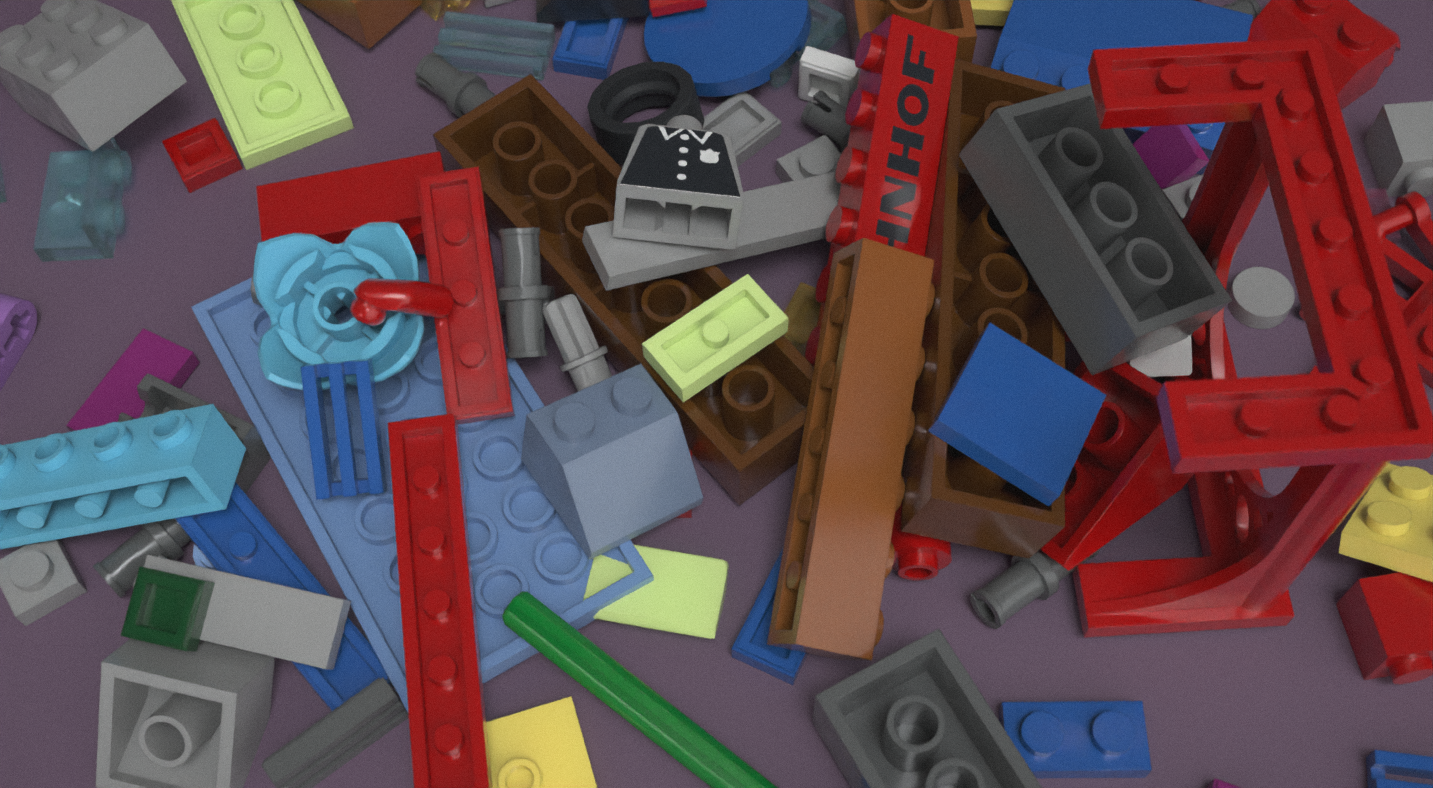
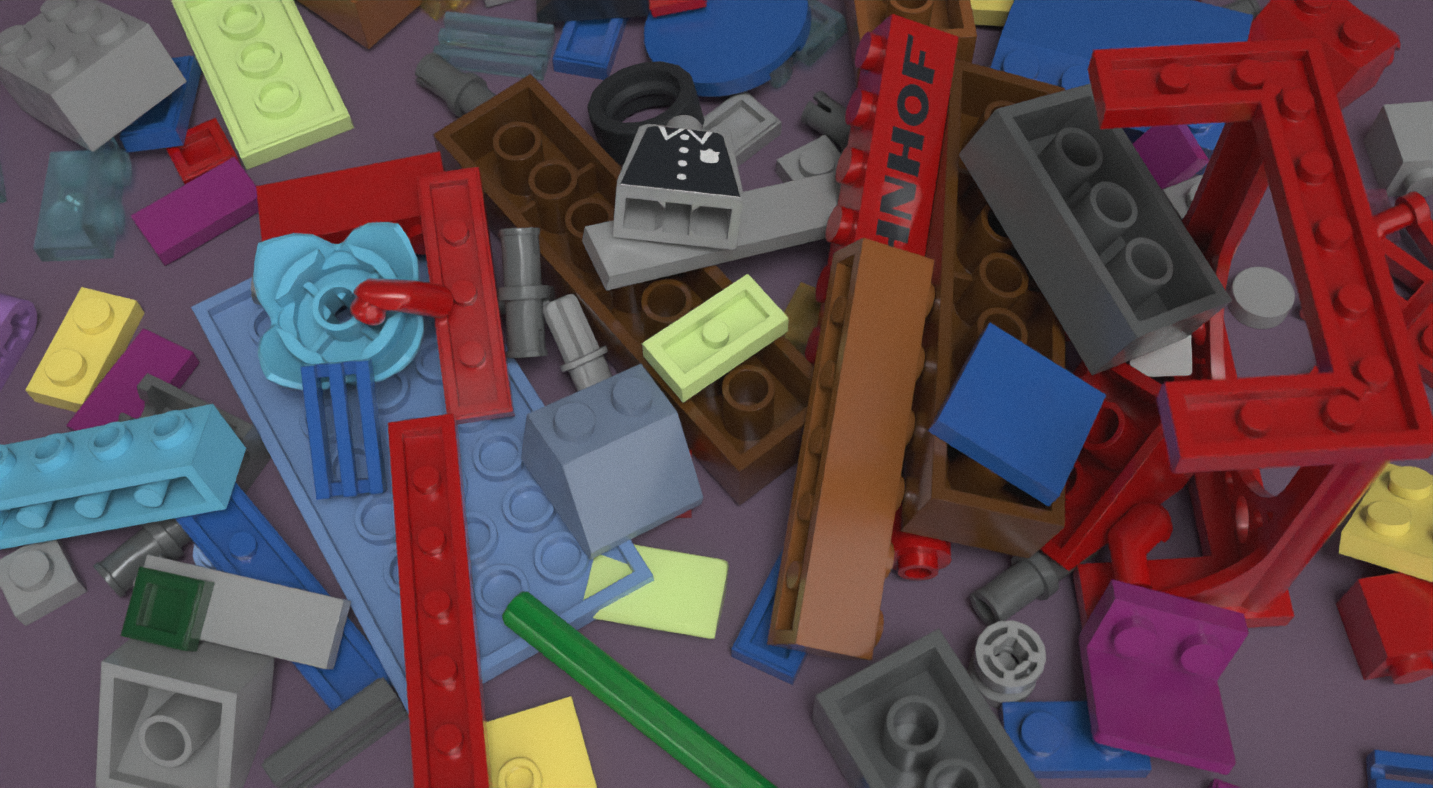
(84, 348): none -> light yellow plate
(168, 120): none -> blue tile
(198, 211): none -> magenta tile
(827, 73): white tile -> none
(1001, 676): none -> light grey wheel
(1134, 538): none -> red arm
(1155, 675): none -> magenta bracket

